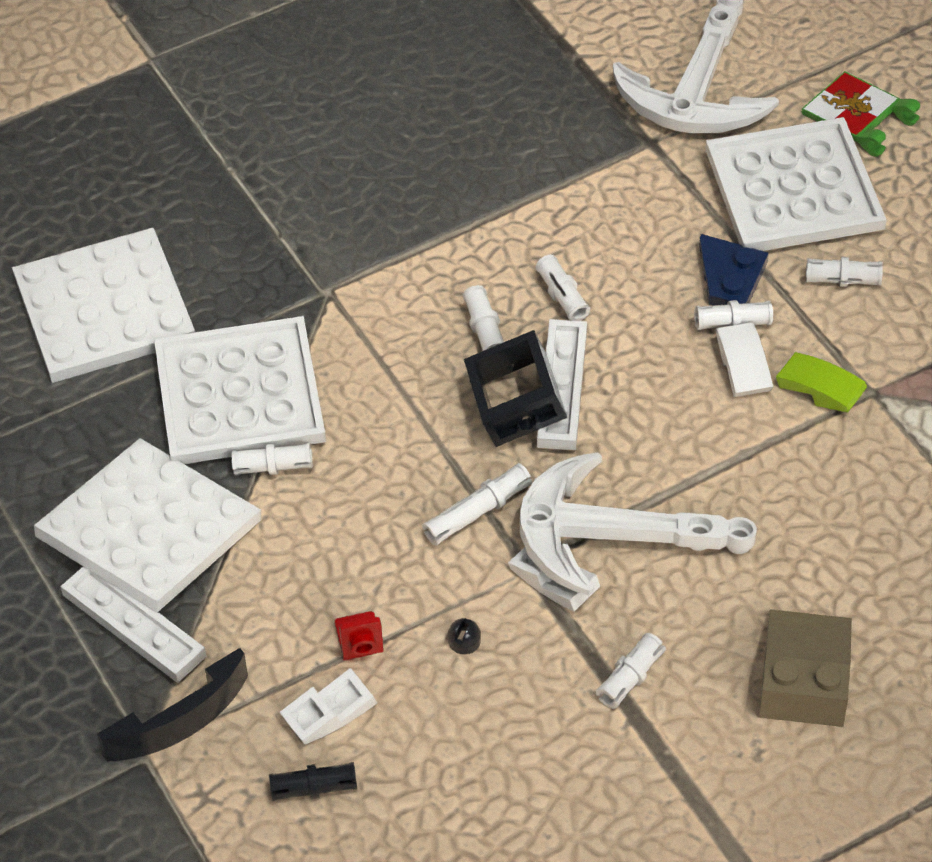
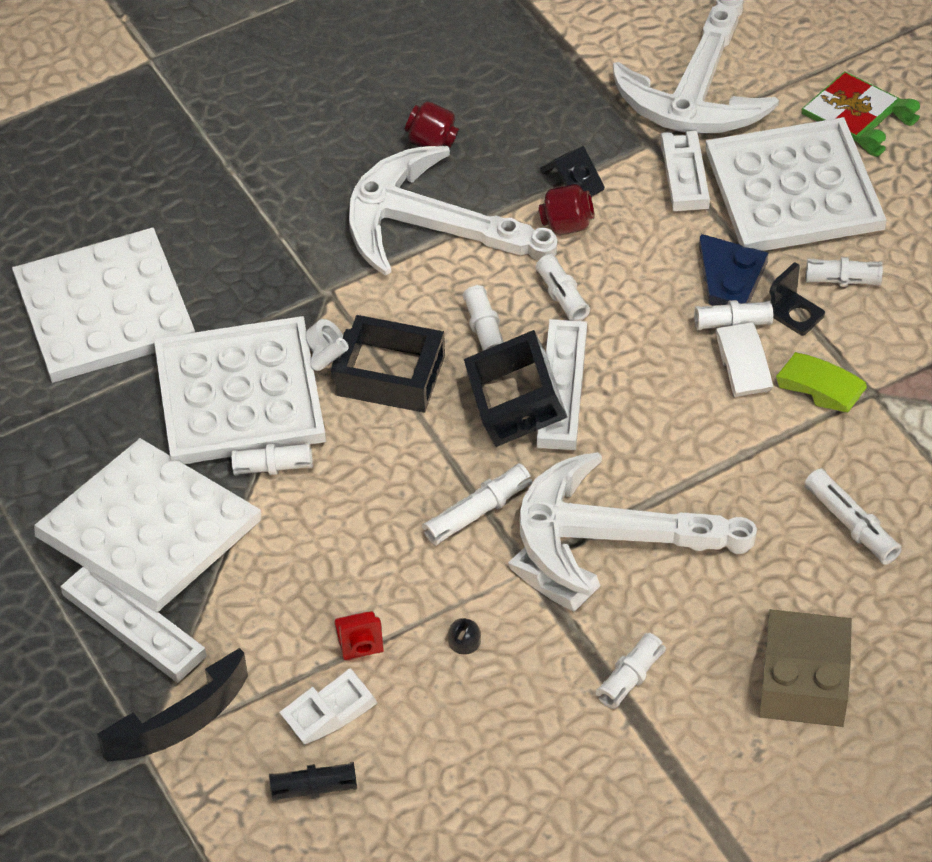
(325, 343): none -> white plate
(380, 197): none -> white piece
(385, 388): none -> black window
(431, 126): none -> dark red head
(567, 209): none -> dark red head
(578, 169): none -> black bracket
(685, 171): none -> white plate
(785, 299): none -> black bracket
(863, 527): none -> white pin

